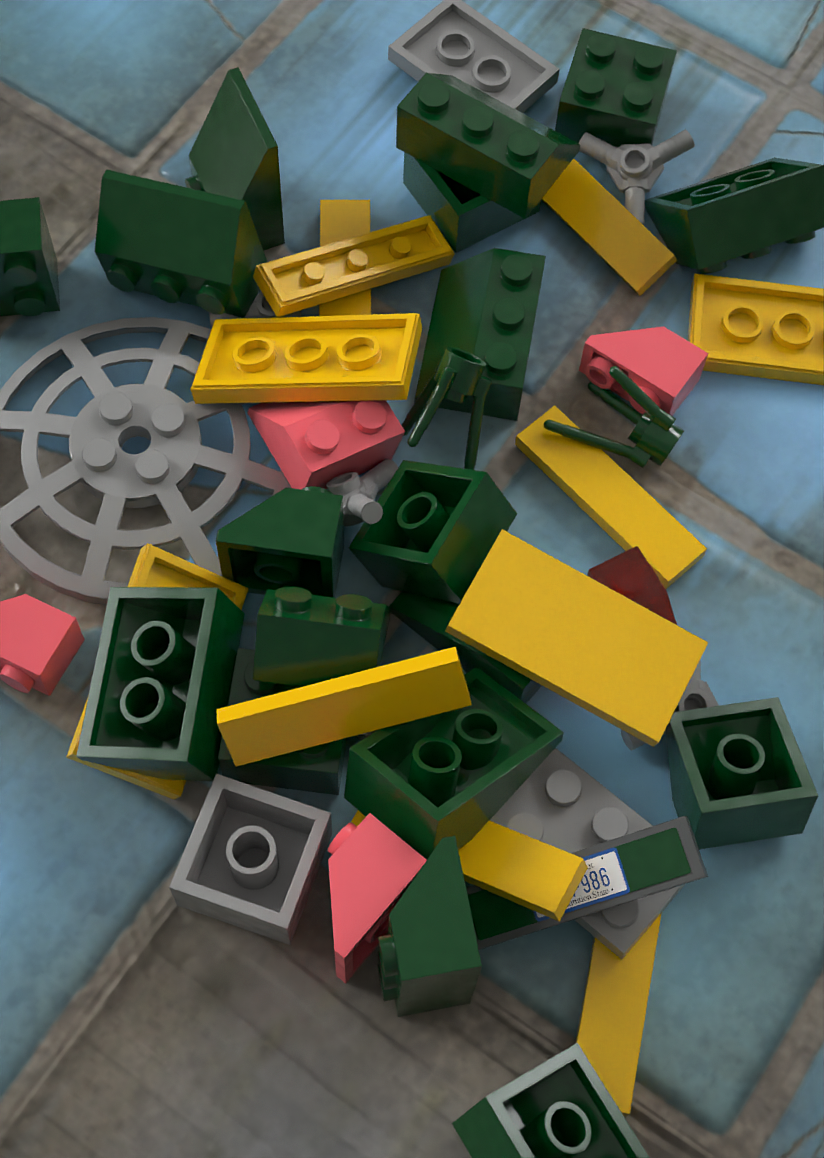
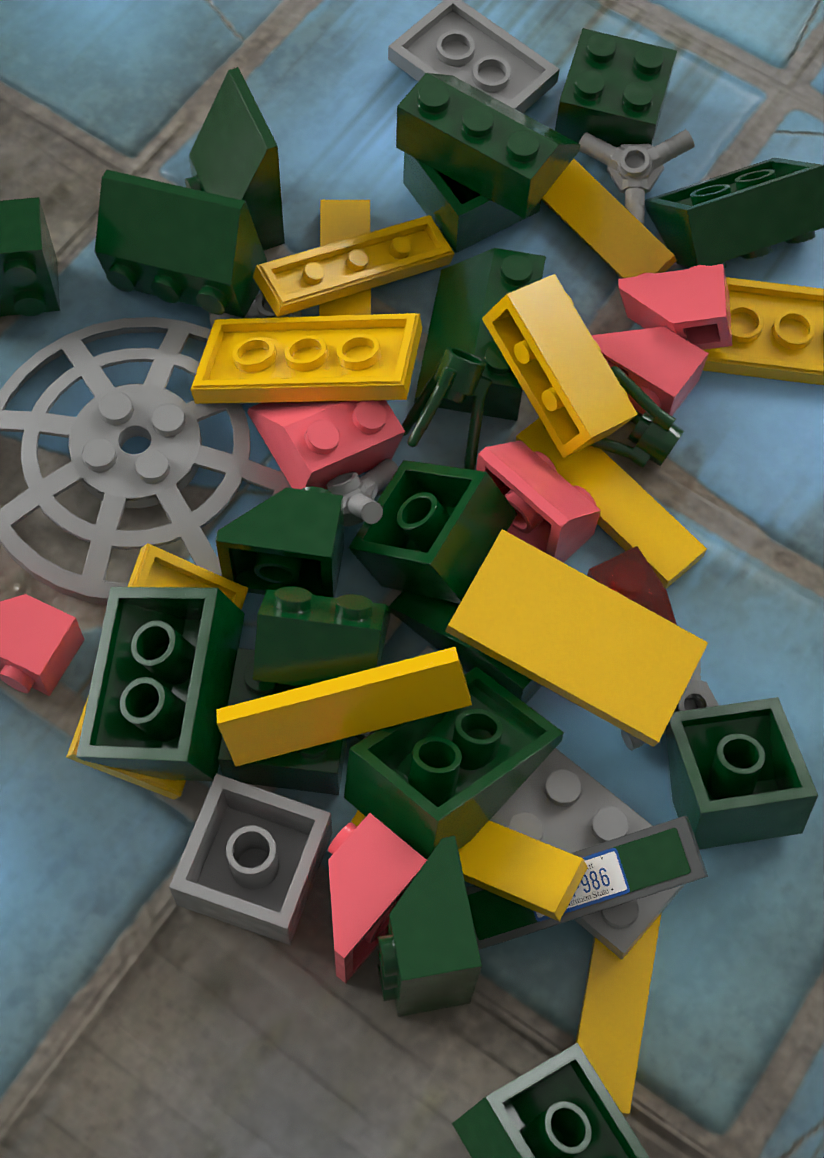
(547, 506): none -> coral slope
(559, 365): none -> yellow brick
(684, 301): none -> coral slope

